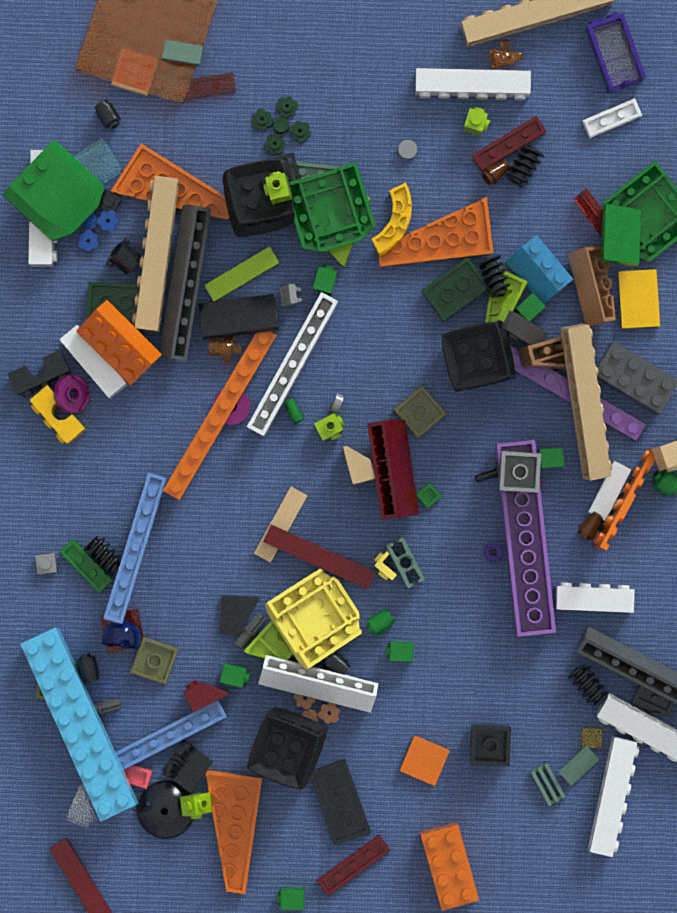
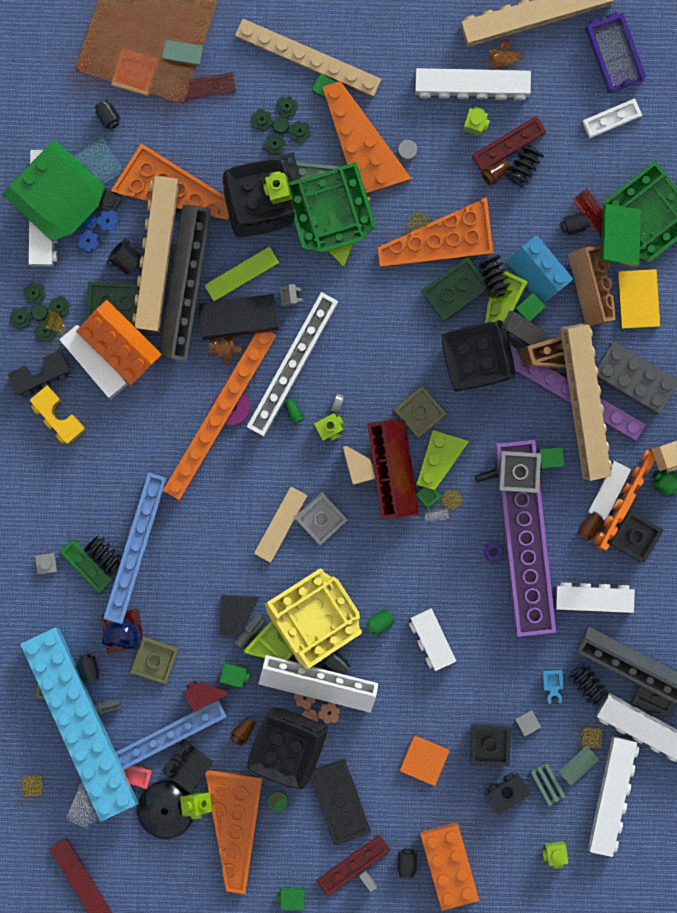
(32, 785): none -> clear yellow tile
(39, 311): none -> dark green plant
(54, 322): none -> clear yellow tile
(62, 397): magenta tile -> none
(242, 731): none -> reddish brown cone
(278, 801): none -> green tile
(308, 57): none -> tan plate
(319, 556): dark red tile -> none
(320, 518): none -> light grey tile
(321, 82): none -> green tile
(325, 280): green brick -> none
(362, 142): none -> orange wing
(367, 880): none -> light grey tile
(385, 572): light yellow bracket -> none
(397, 562): sand green piece -> none
(399, 221): yellow tile -> none
(400, 651): green brick -> none
(407, 863): none -> black brick
(418, 221): none -> clear yellow tile
(432, 640): none -> white brick
(436, 515): none -> clear pin
(439, 458): none -> lime wing
(452, 499): none -> clear yellow tile
(502, 803): none -> black brick
(527, 723): none -> light grey tile
(553, 682): none -> dark azure plate
(555, 854): none -> lime brick
(575, 223): none -> black brick
(636, 537): none -> black brick

